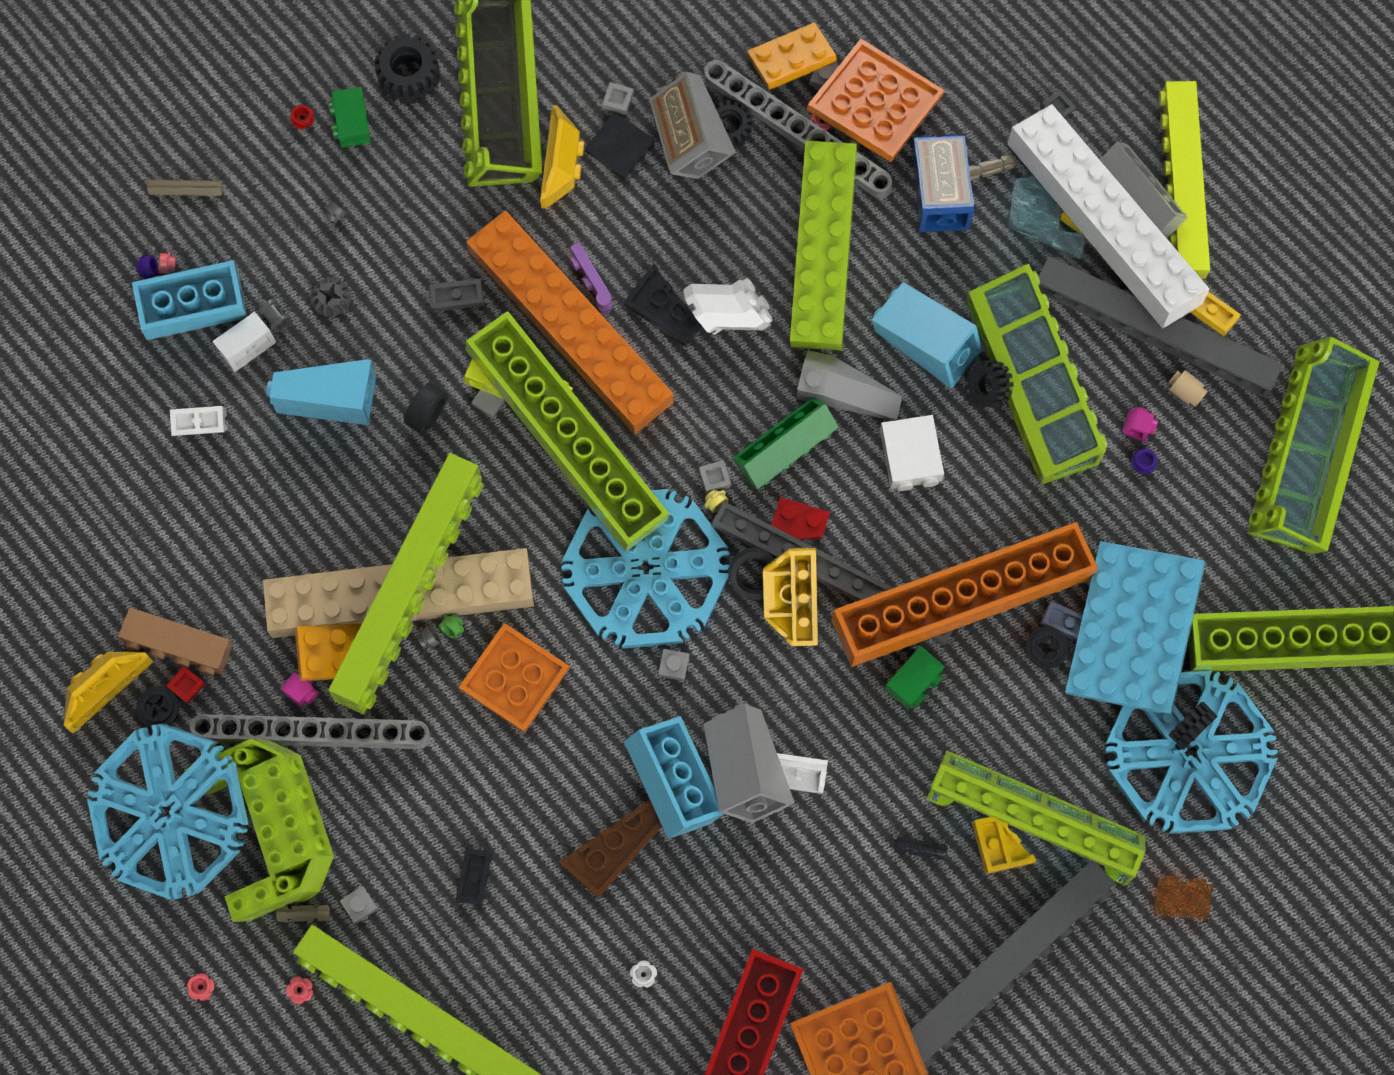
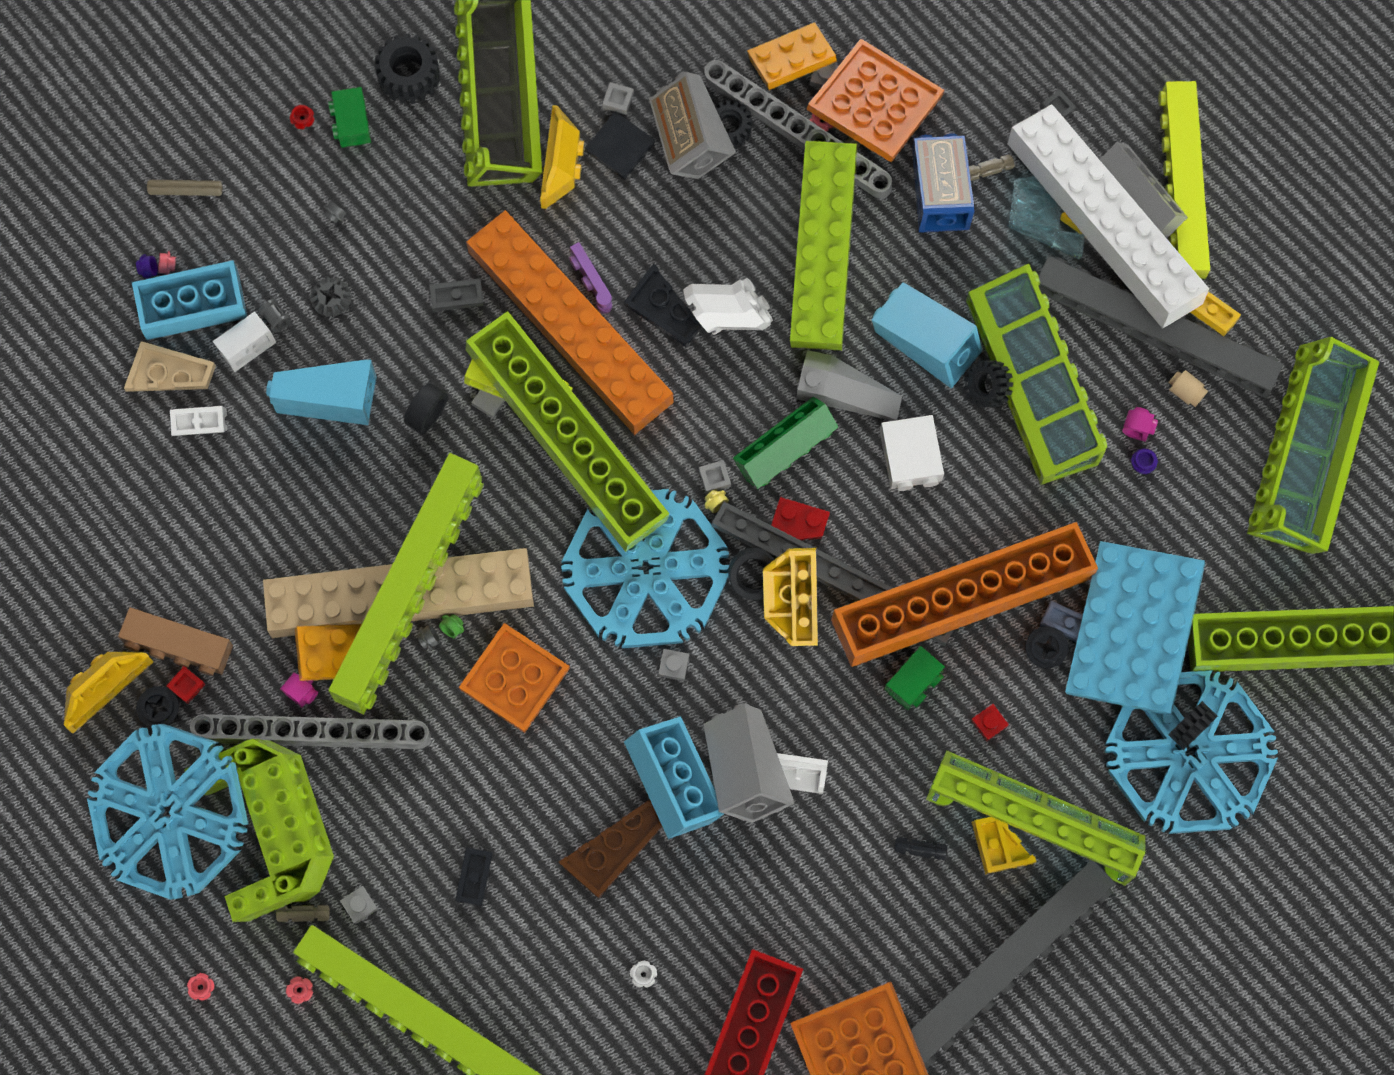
(166, 369): none -> tan wing
(989, 722): none -> red plate
(1183, 898): clear orange bracket -> none

